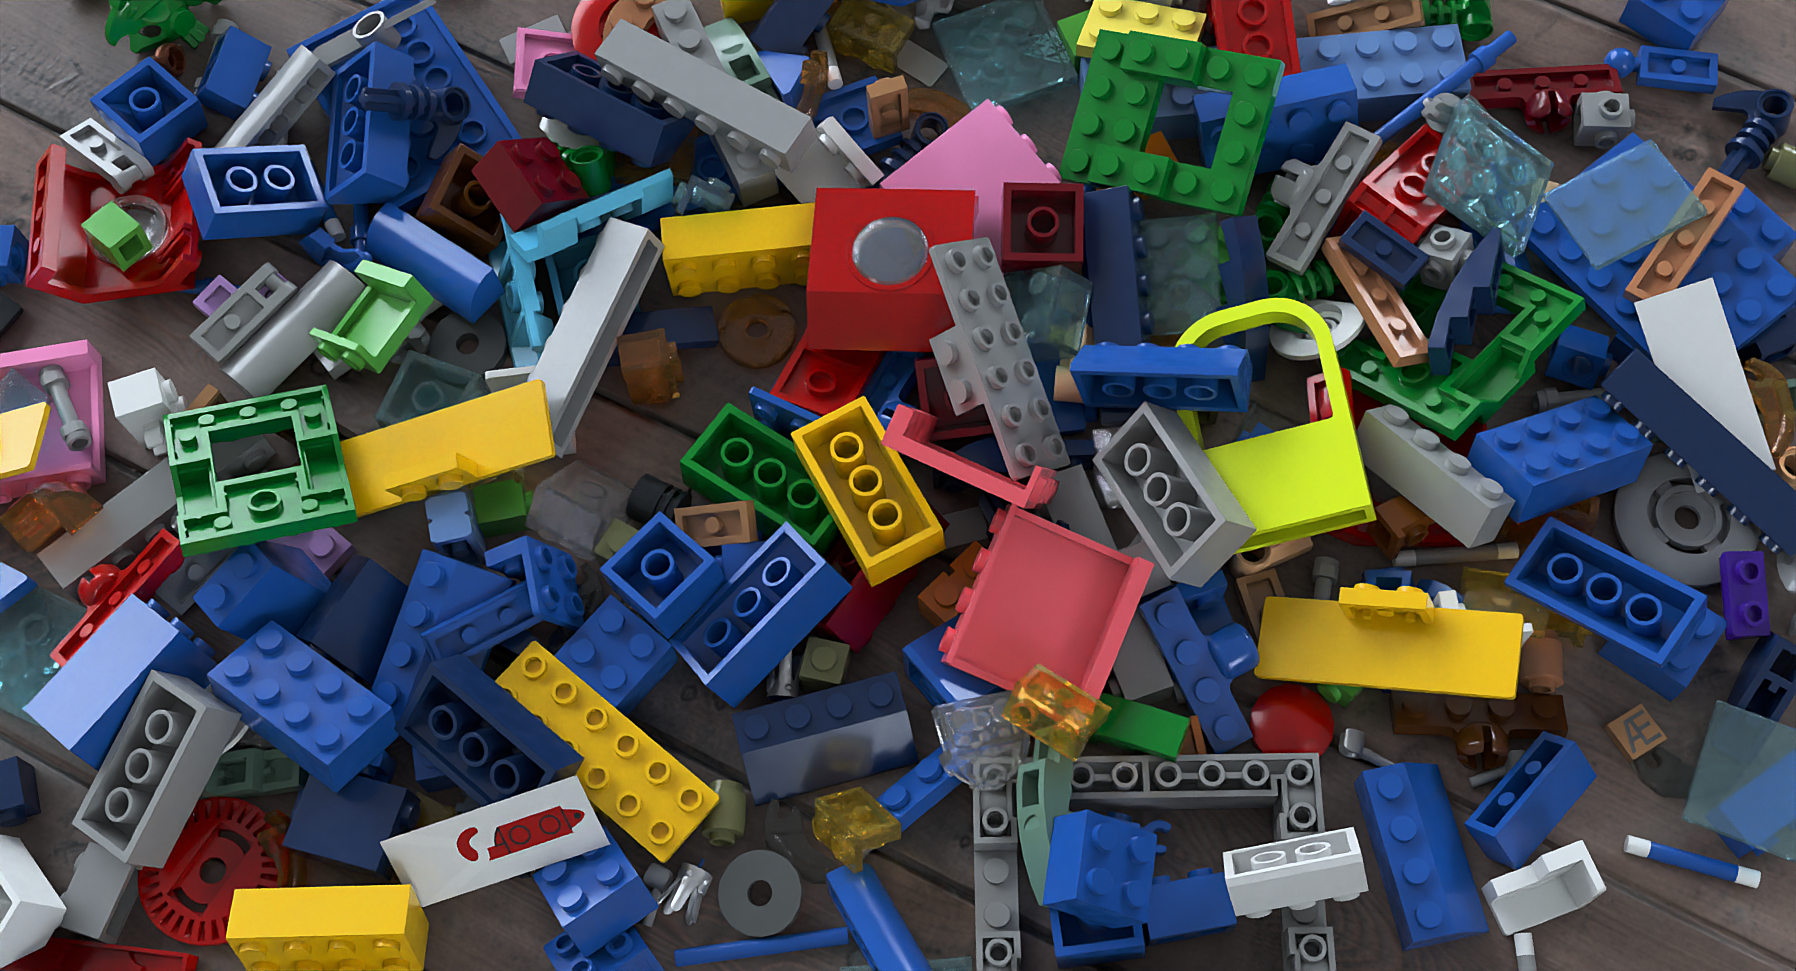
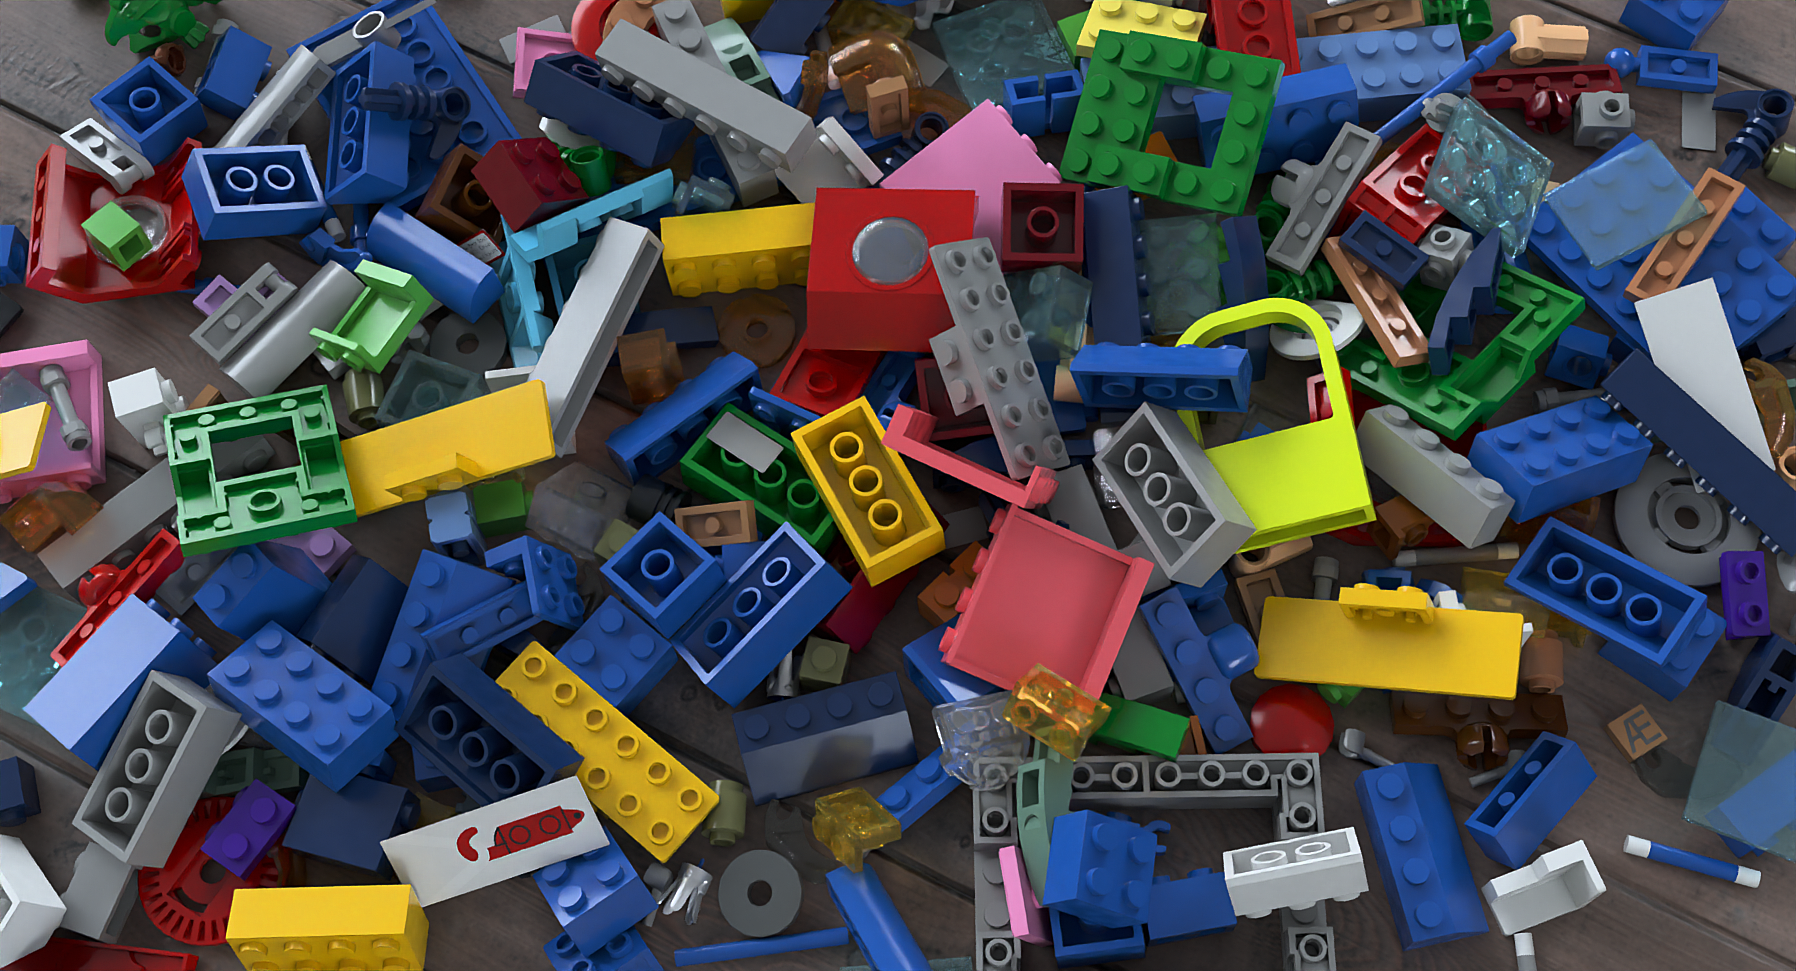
(248, 829): none -> dark purple bracket
(363, 396): none -> olive brick
(482, 247): none -> white sticker
(672, 426): none -> blue slope
(744, 442): none -> light grey sticker
(870, 58): none -> clear orange brick
(1026, 917): none -> bright pink plate
(1051, 111): none -> blue piece
(1546, 41): none -> light nougat piece
(1698, 121): none -> light grey sticker

